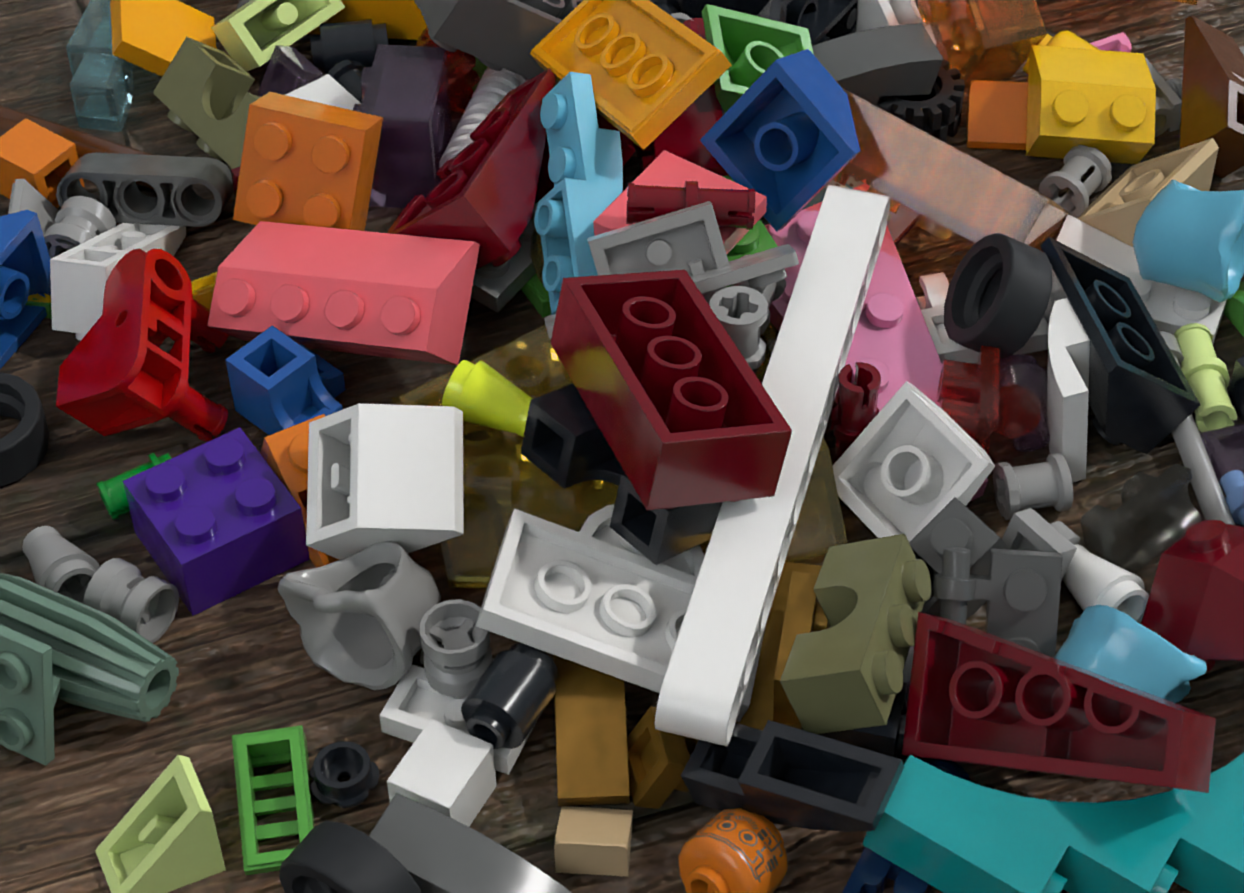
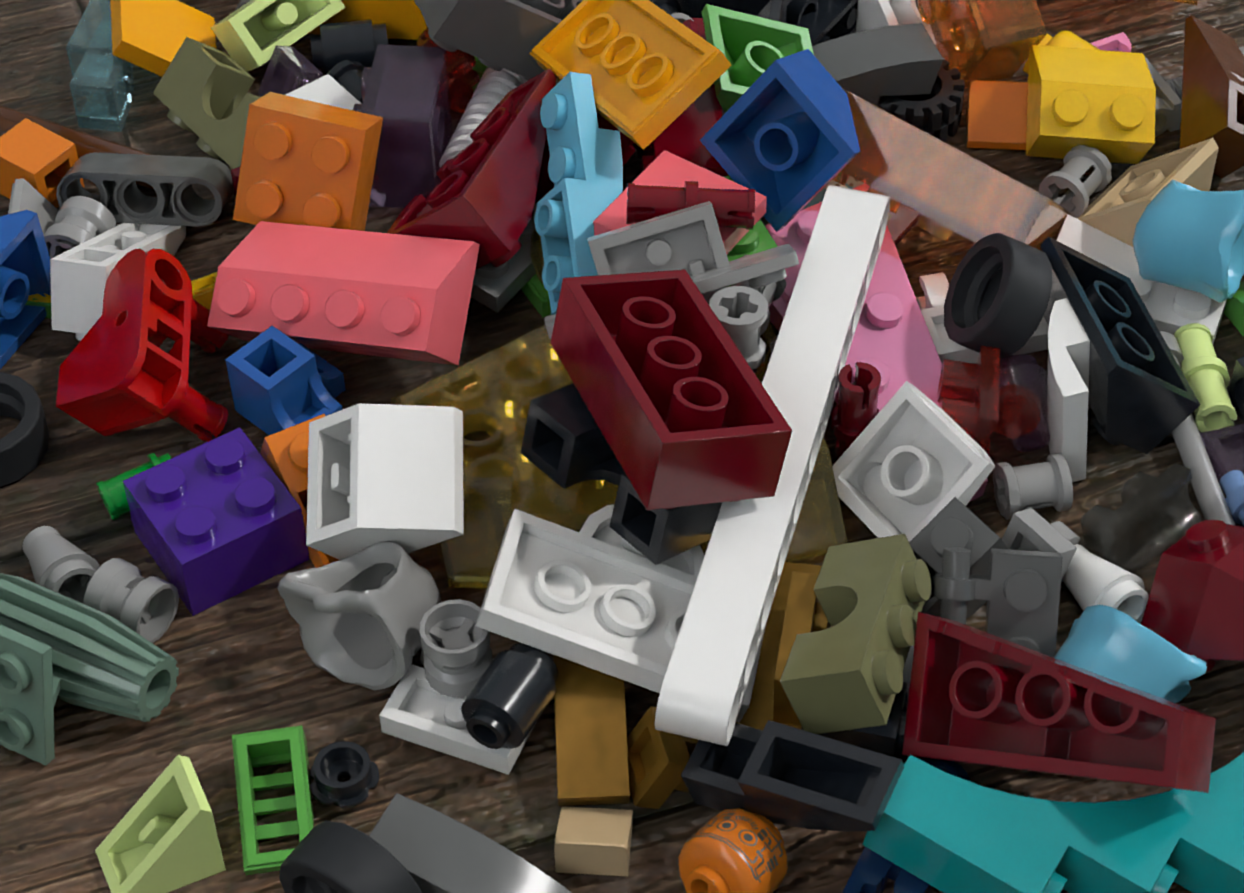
(446, 772): white brick -> none
(487, 398): neon yellow cone -> none

